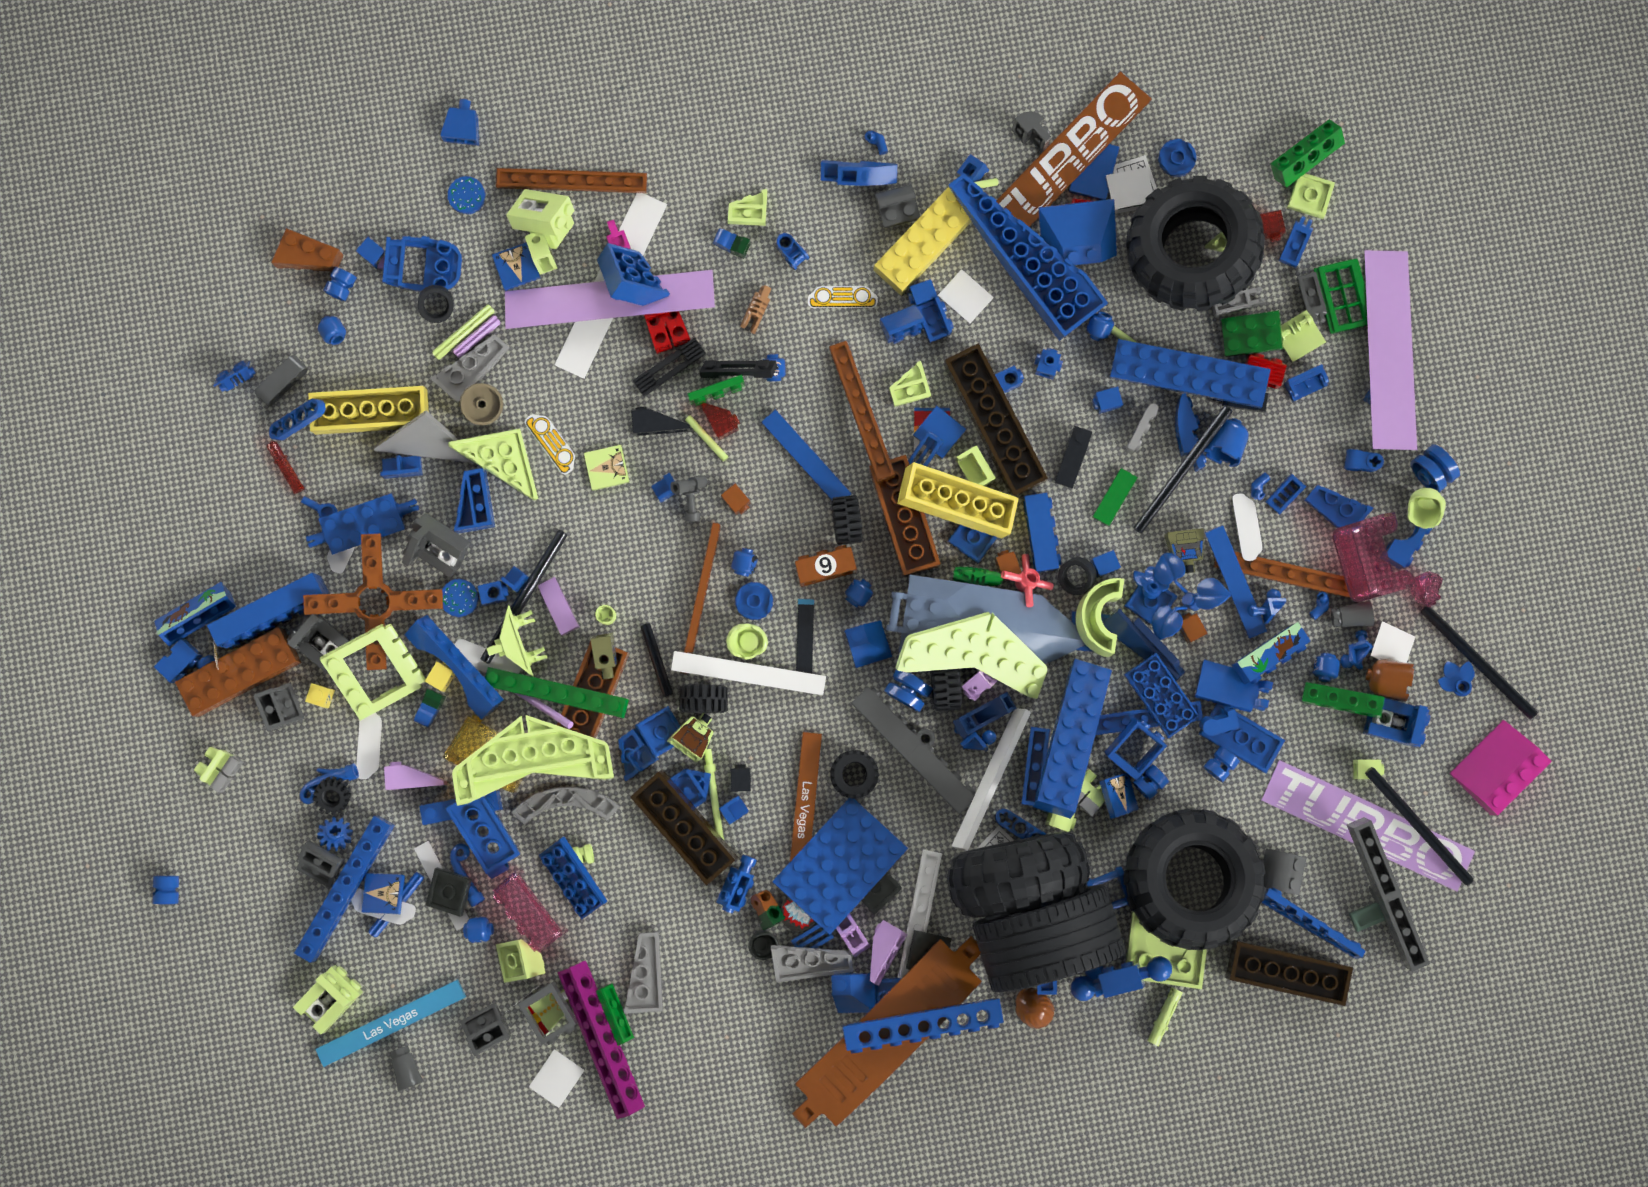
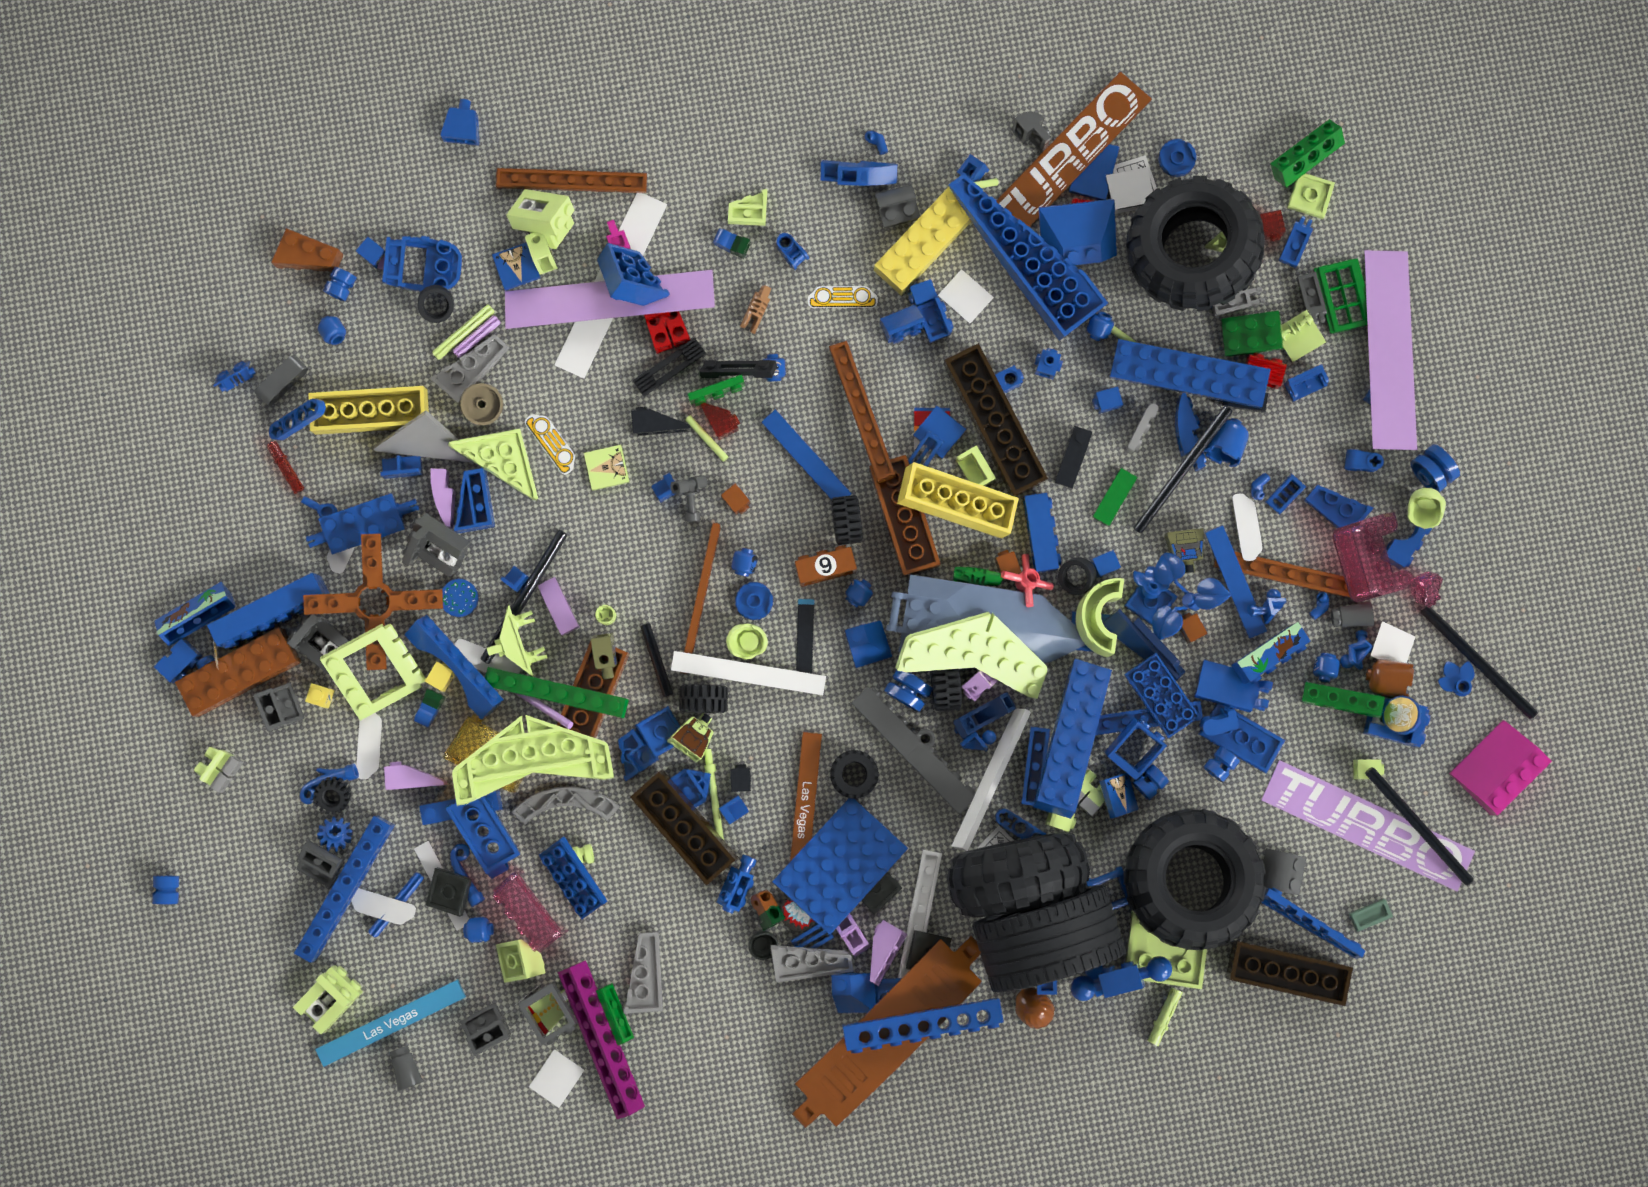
(383, 893): blue tile -> none
(443, 496): none -> lavender slope
(466, 195): blue tile -> none
(484, 592): blue brick -> none
(910, 386): yellowish green wing -> none
(971, 542): blue tile -> none
(1387, 894): dark grey hinge -> none
(1402, 715): none -> tile

